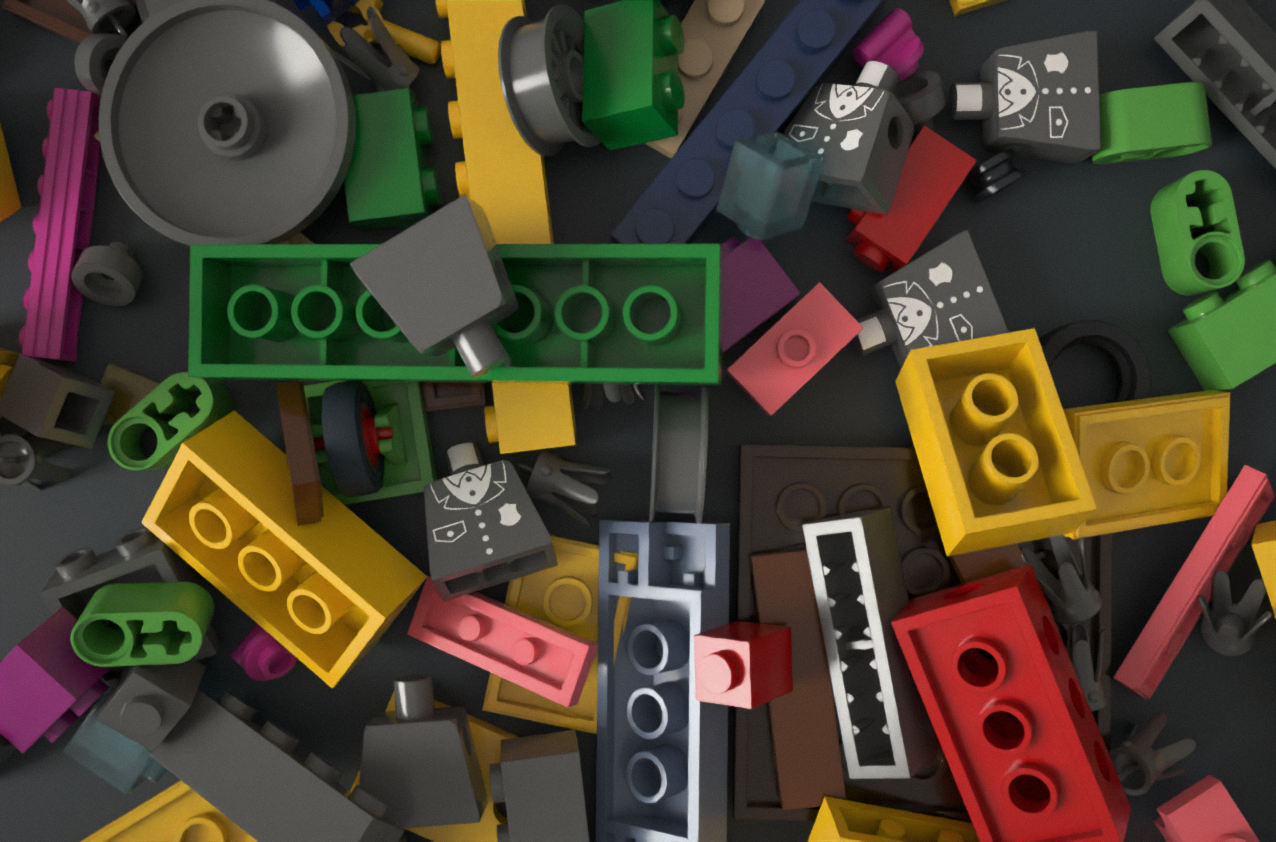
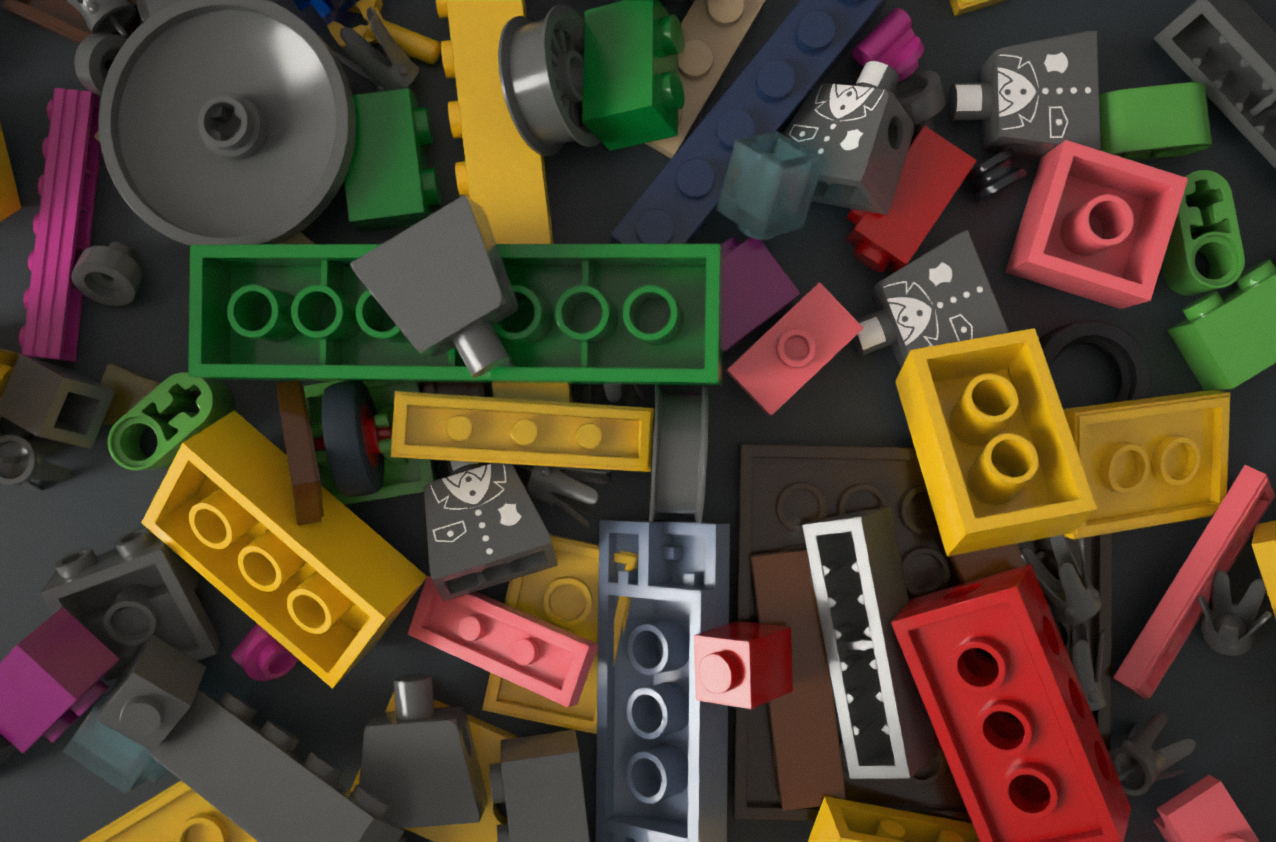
(157, 623): bright green beam -> none
(521, 432): none -> yellow tile
(1096, 225): none -> coral brick

